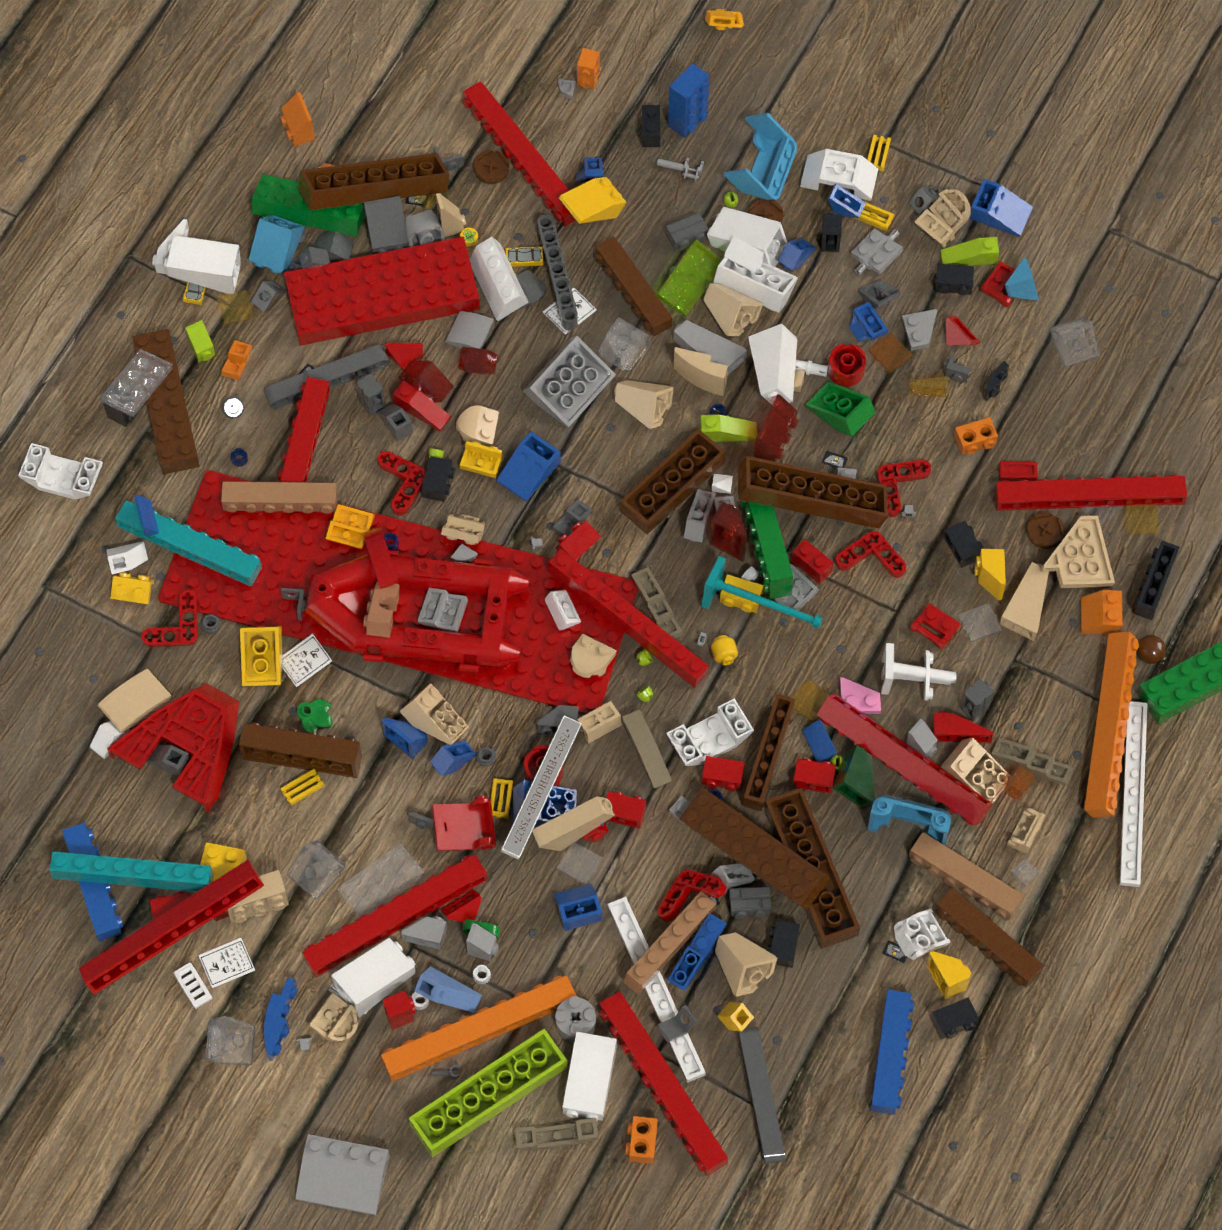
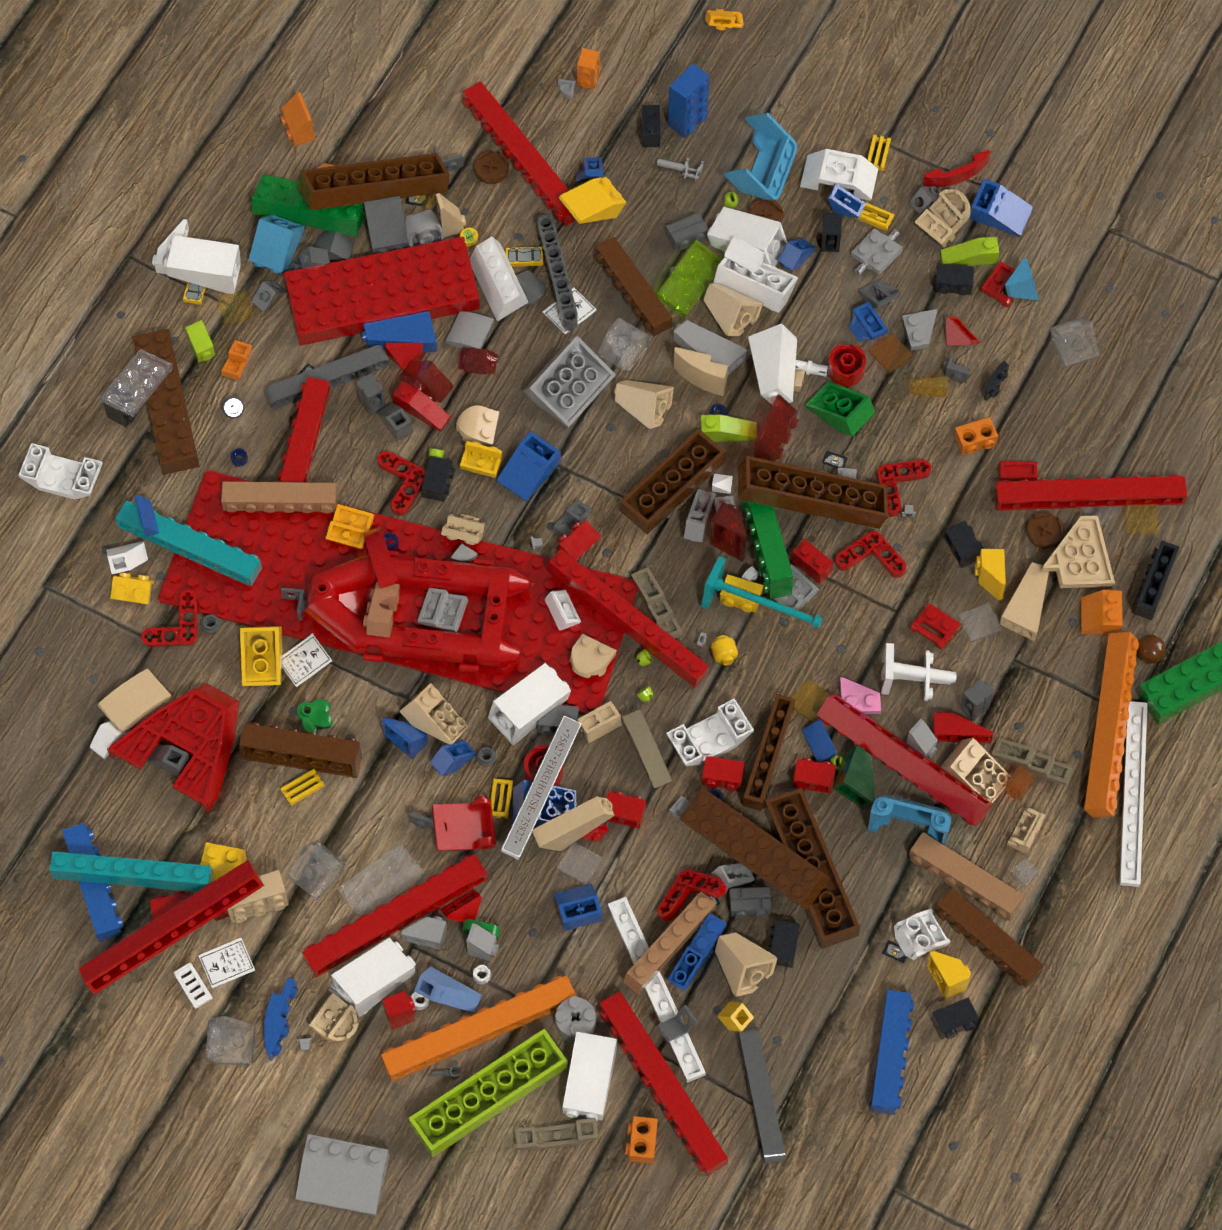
(403, 329): none -> blue slope
(527, 702): none -> white slope
(958, 175): none -> red slope

